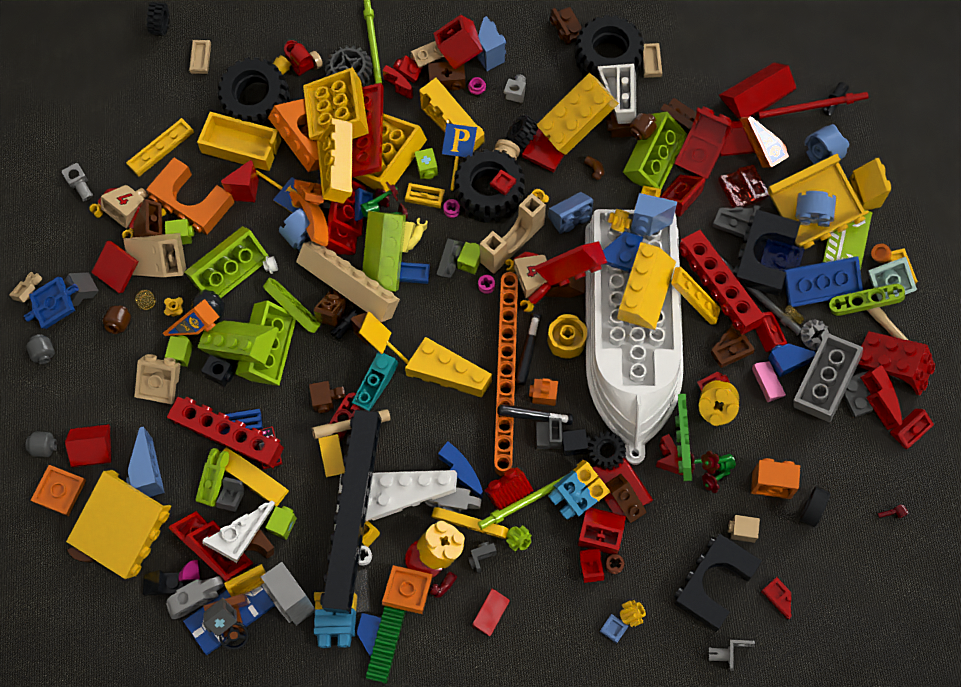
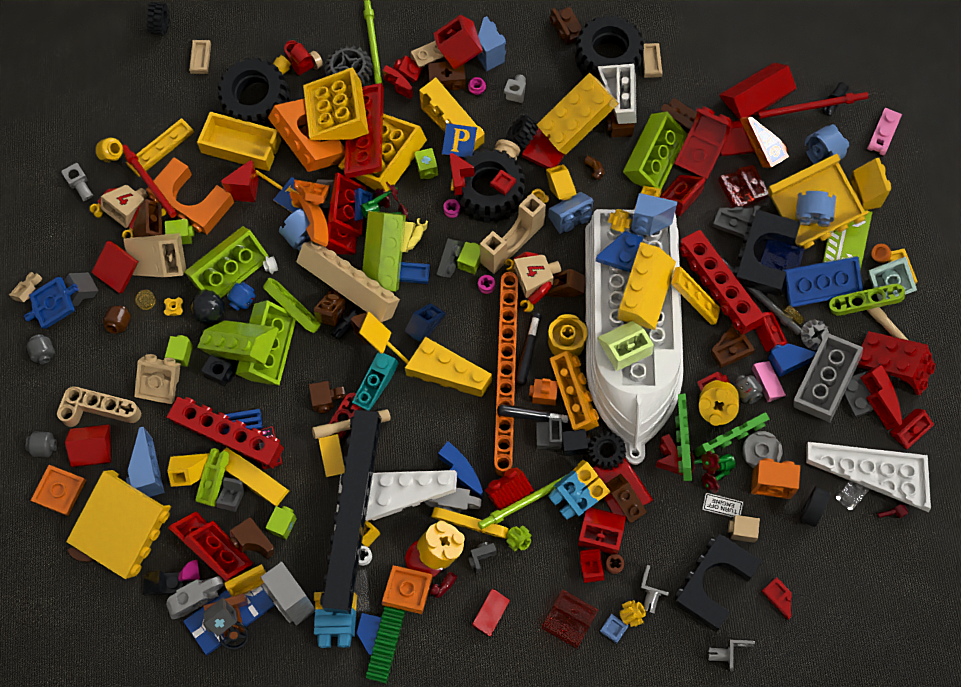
(100, 408): none -> tan beam
(109, 150): none -> yellow head
(132, 159): none -> red bar
(186, 469): none -> yellow slope
(195, 321): orange slope -> none
(235, 538): white wing -> none
(241, 296): none -> blue head
(336, 160): yellow wedge -> none
(423, 197): yellow tile -> none
(424, 322): none -> dark blue slope
(459, 170): none -> red slope
(560, 182): none -> yellow slope
(569, 619): none -> clear red slope
(572, 264): red slope -> none
(574, 391): none -> light orange brick
(626, 345): none -> yellowish green slope
(643, 126): reddish brown head -> none
(652, 593): none -> light grey bracket
(722, 505): none -> white sticker
(739, 432): none -> bright green wing
(748, 389): none -> dark grey head
(761, 446): none -> light grey tile
(852, 494): none -> clear slope
(884, 131): none -> bright pink plate
(888, 472): none -> white wing

